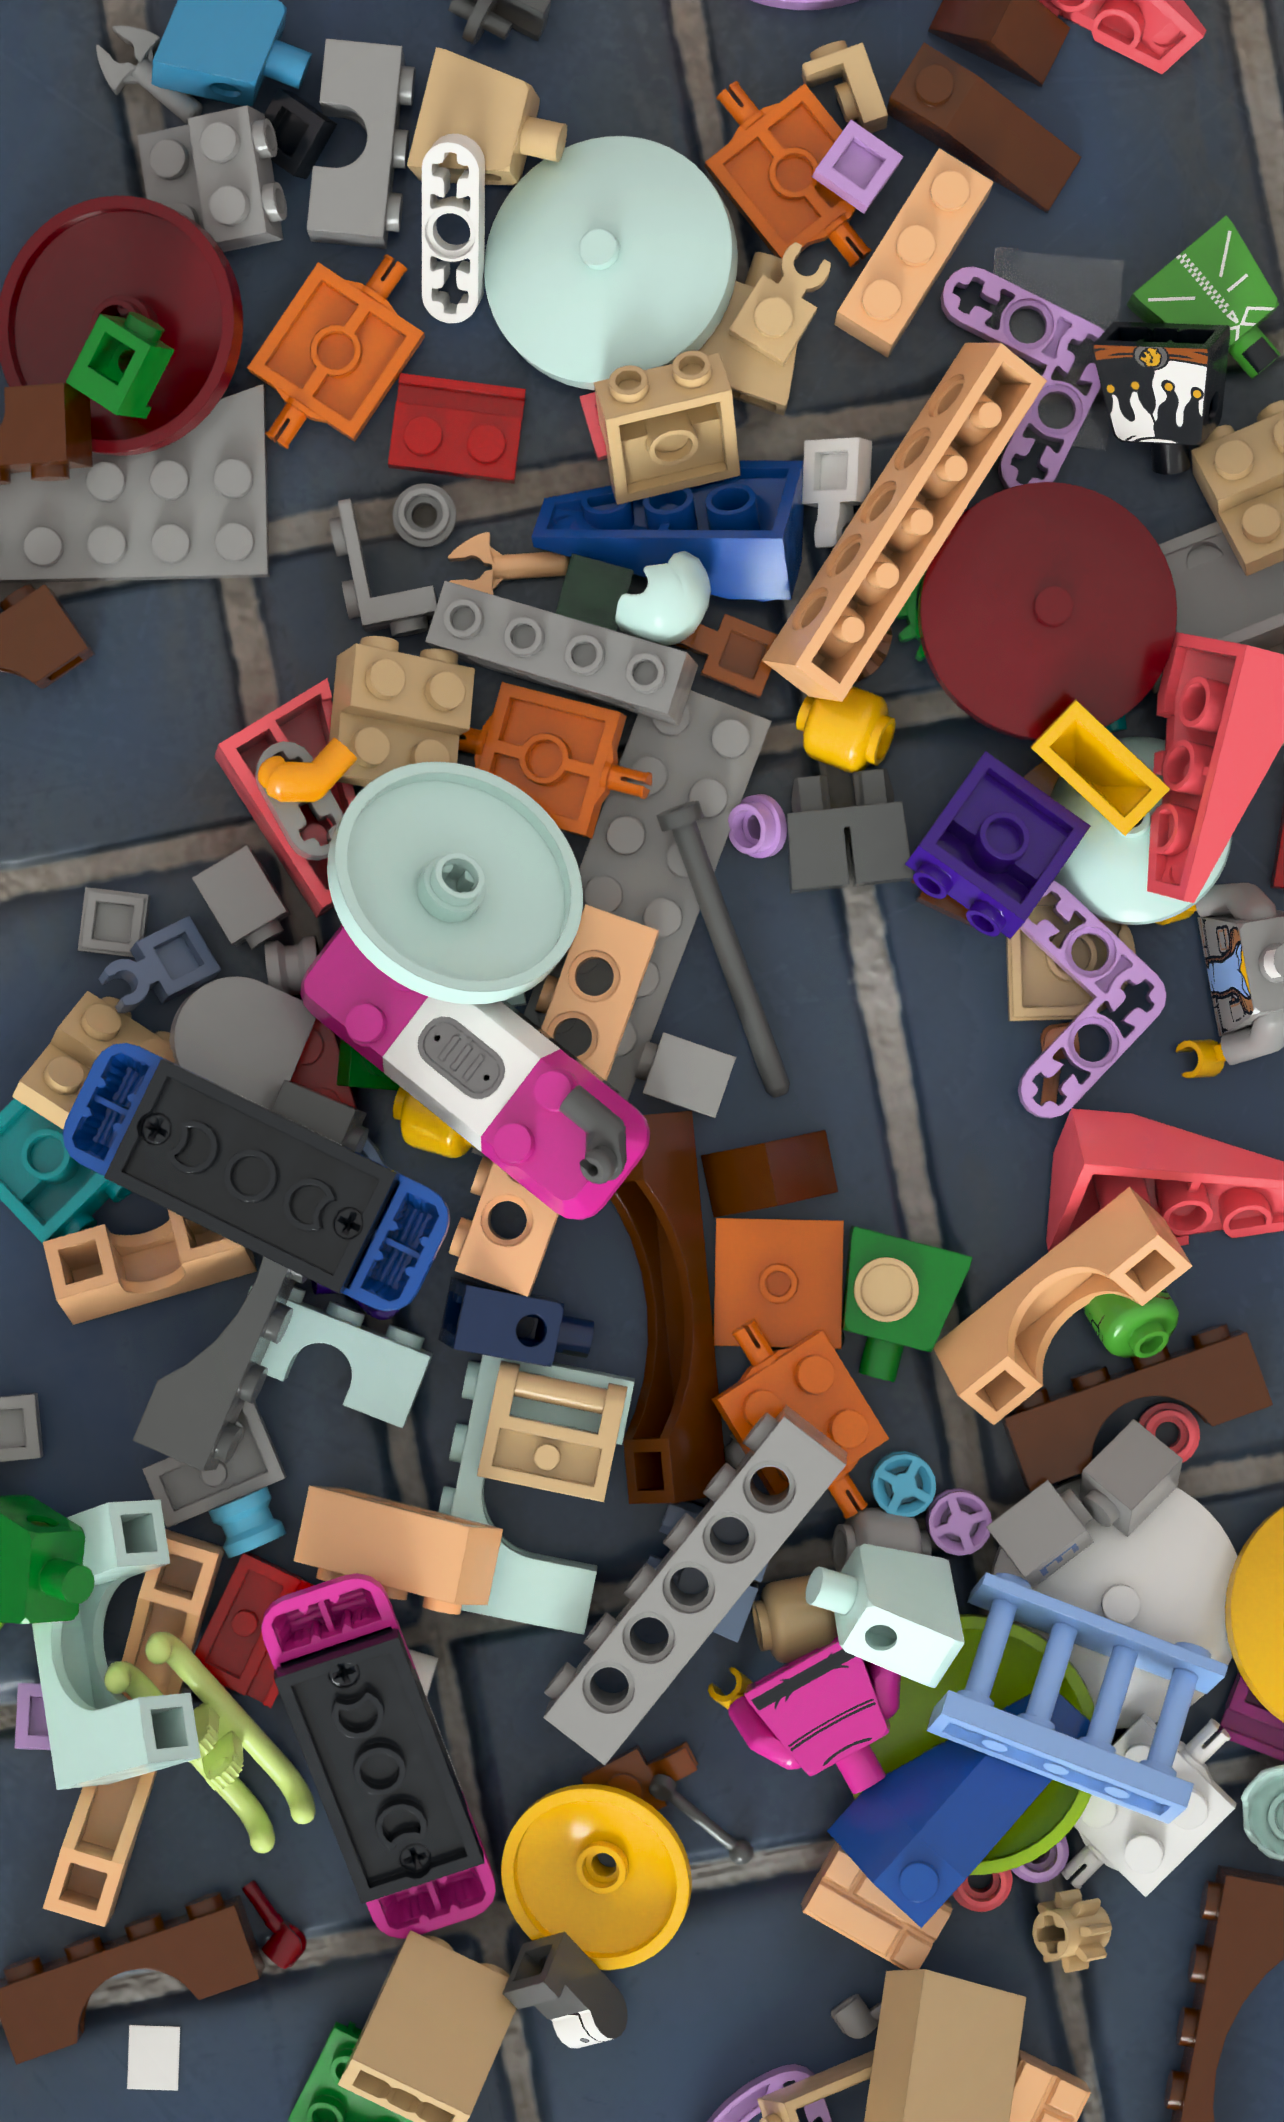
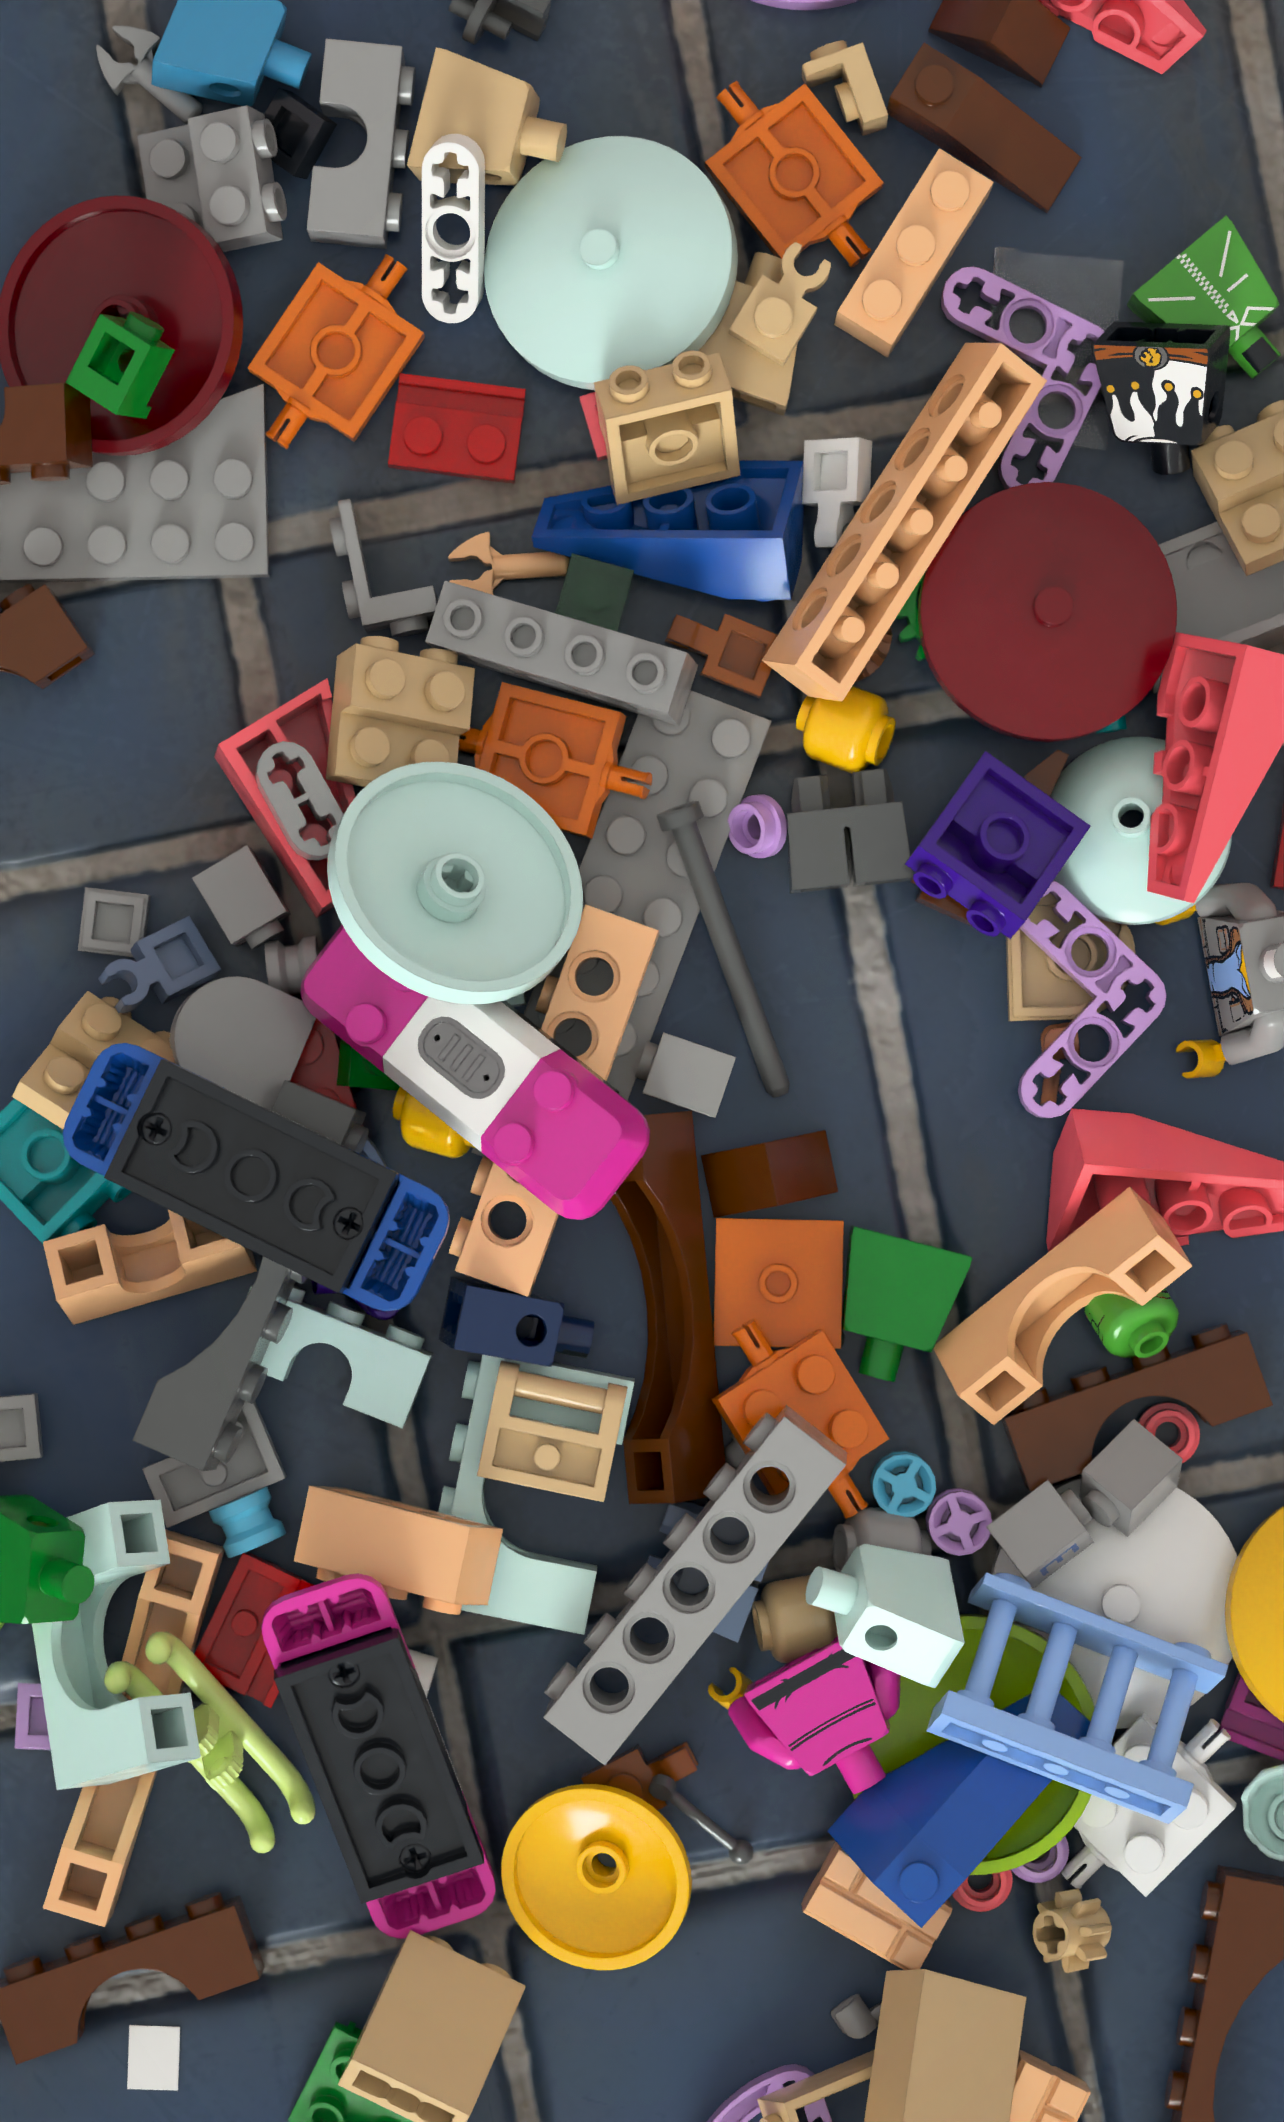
(287, 1940): dark red hand -> none
(305, 780): light orange arm -> none
(418, 496): light grey plate -> none
(567, 1991): dark grey leg -> none
(604, 1135): dark grey arm -> none
(671, 603): light aqua hair -> none
(857, 166): lavender plate -> none
(886, 1289): tan piece -> none
(1100, 767): yellow slope -> none

